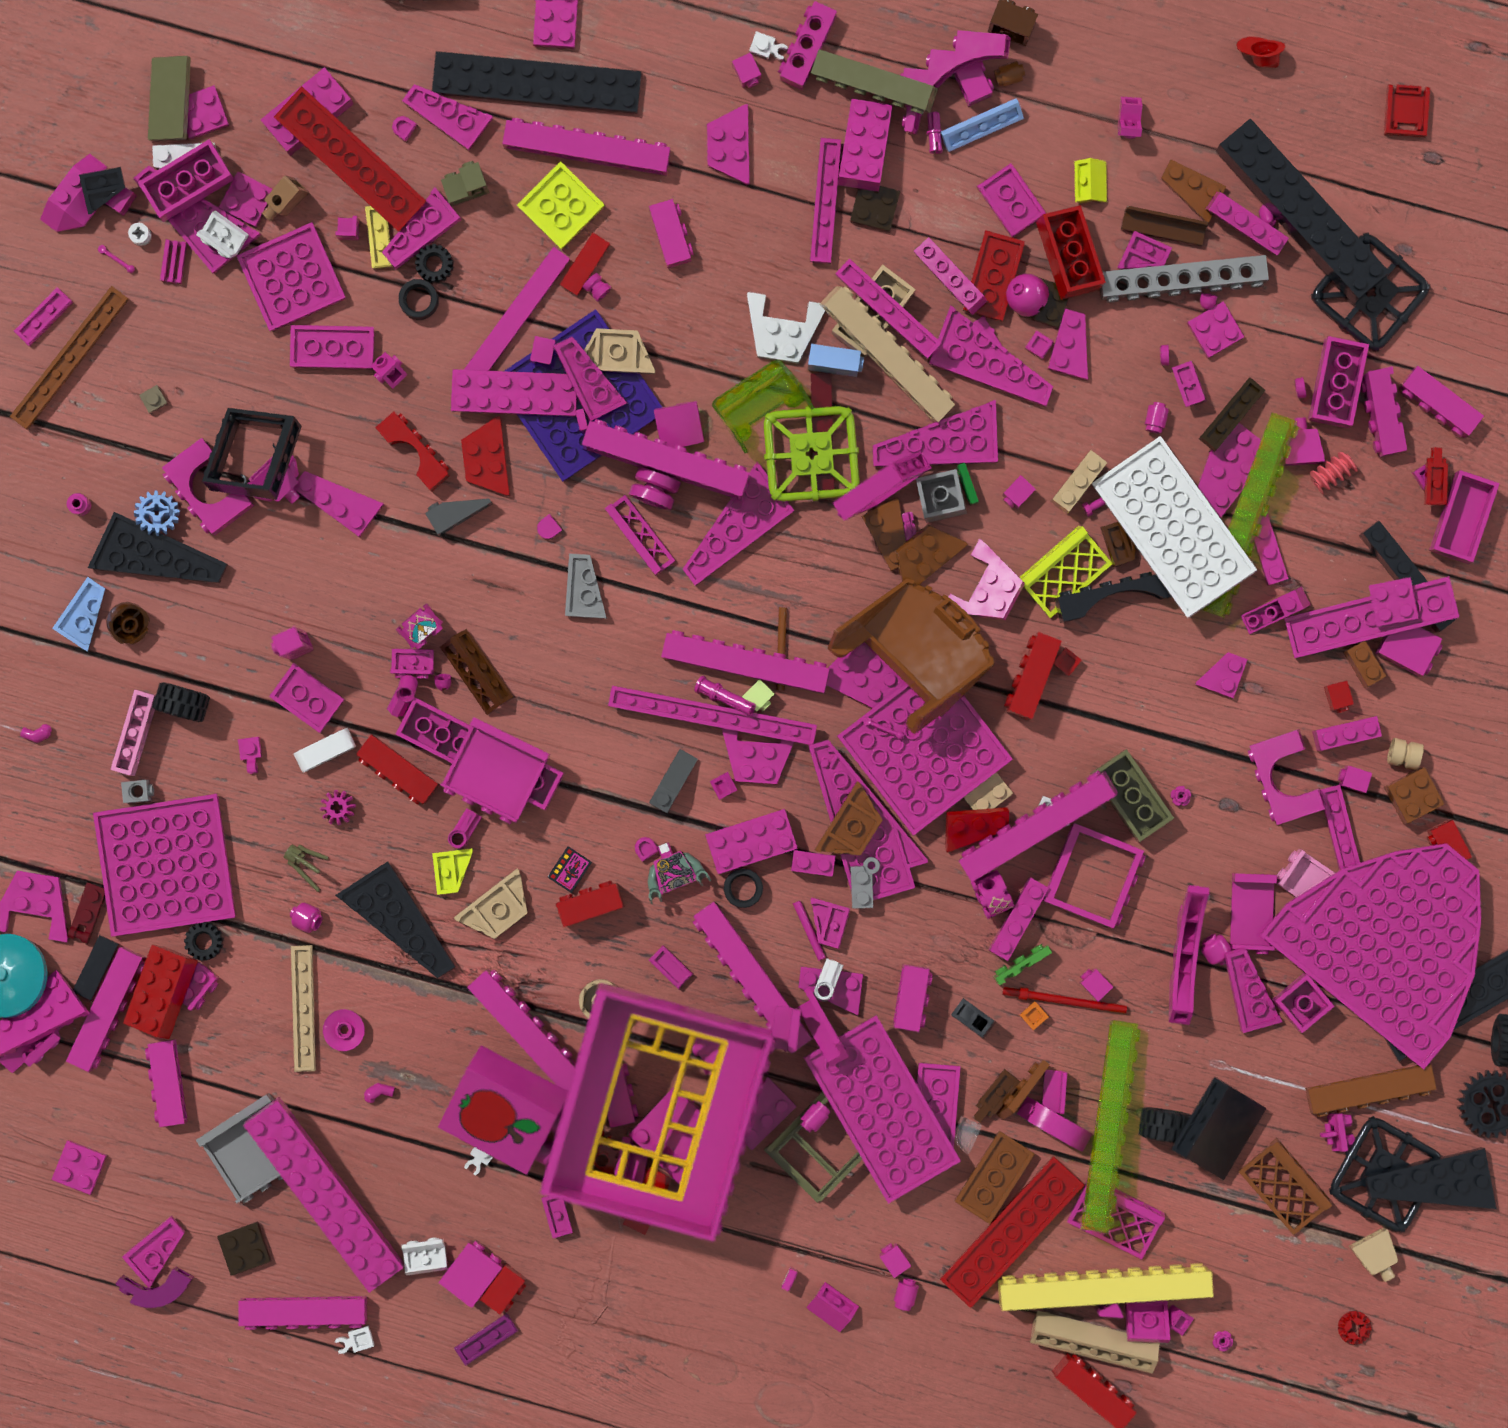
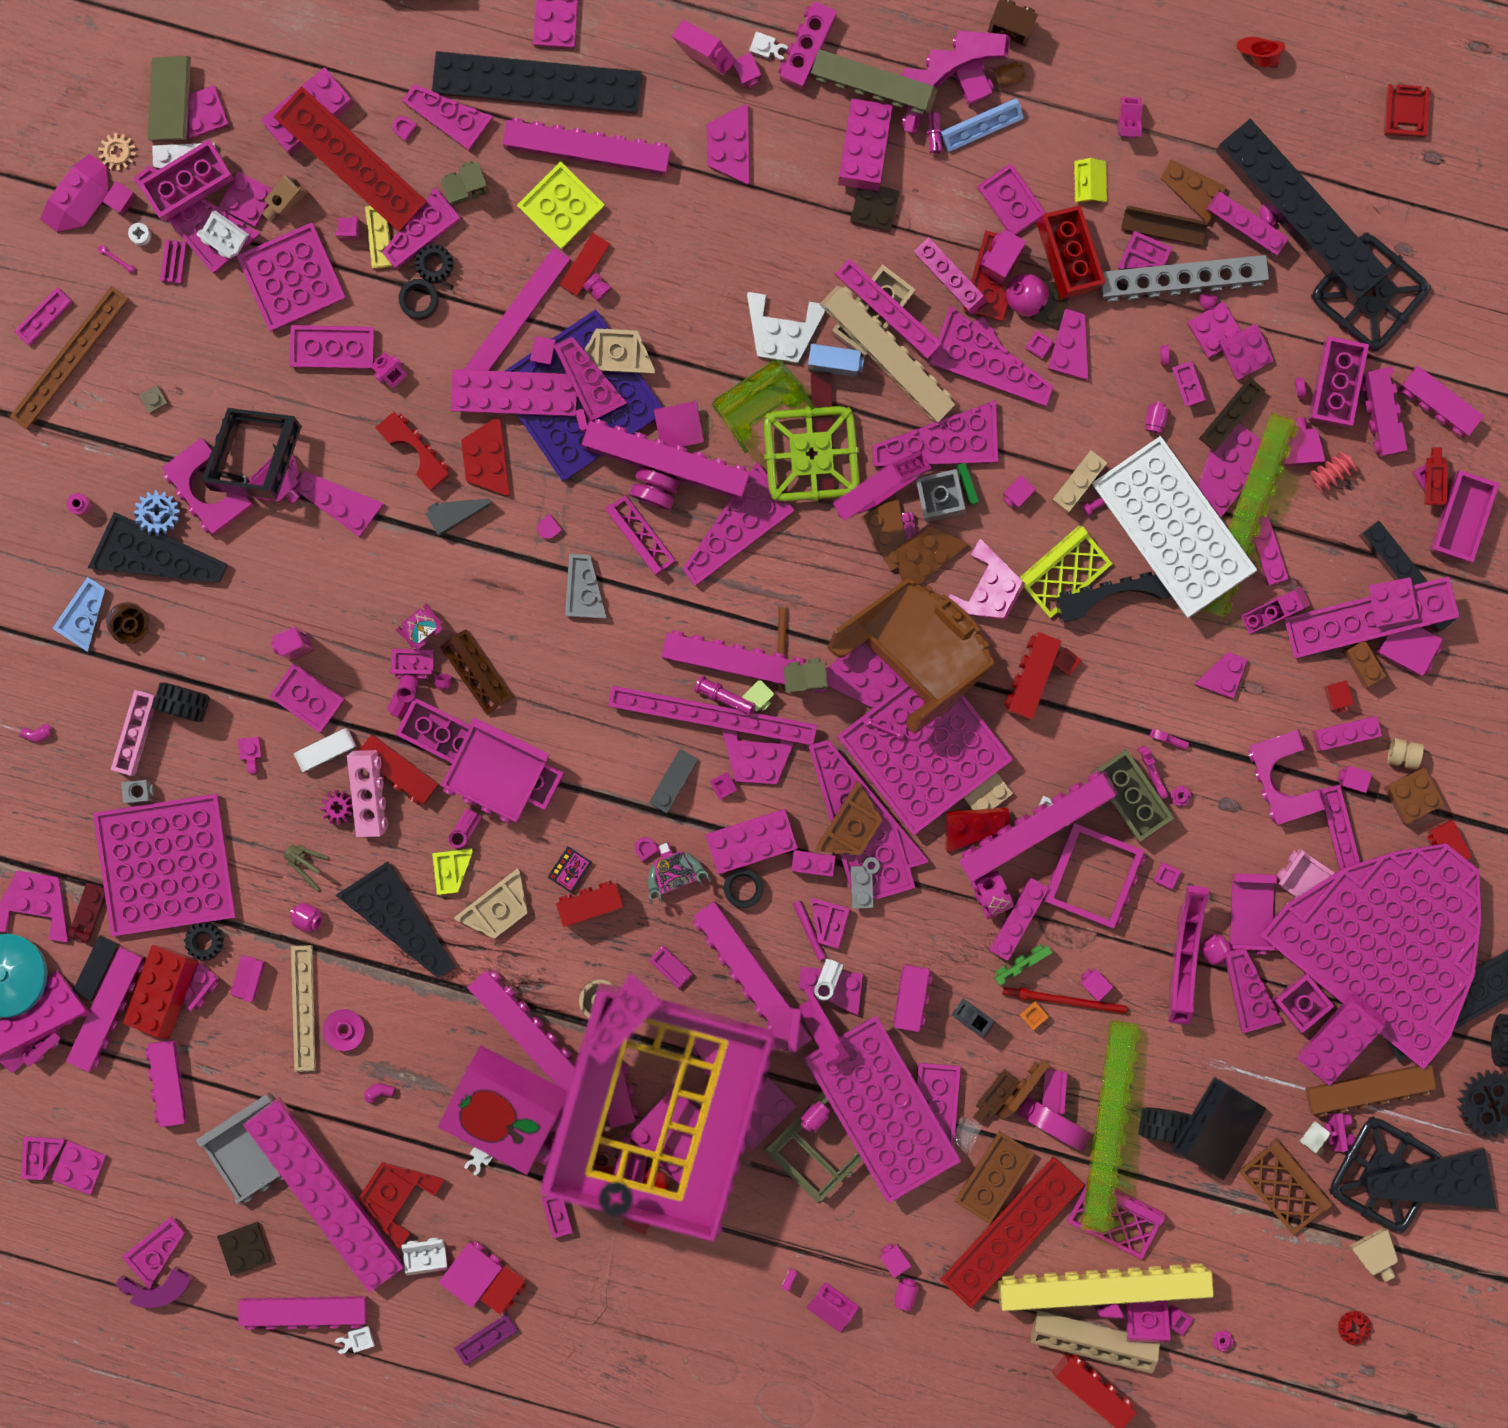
(39, 1156): none -> dark pink wing
(101, 186): black wing -> none
(109, 148): none -> light nougat gear
(247, 978): none -> dark pink panel
(364, 824): none -> bright pink brick
(389, 1191): none -> red wing
(617, 1208): none -> black gear
(624, 1016): none -> dark pink wing
(671, 233): dark pink brick -> none
(703, 47): none -> dark pink brick
(805, 677): none -> olive brick
(825, 200): dark pink plate -> none
(1003, 255): none -> dark pink brick
(1118, 544): reddish brown wing -> none
(1149, 762): none -> dark pink bar
(1165, 737): none -> dark pink bar
(1167, 876): none -> dark pink tile
(1246, 351): none -> dark pink plate
(1315, 1138): none -> panel
(1341, 1038): none -> dark pink brick

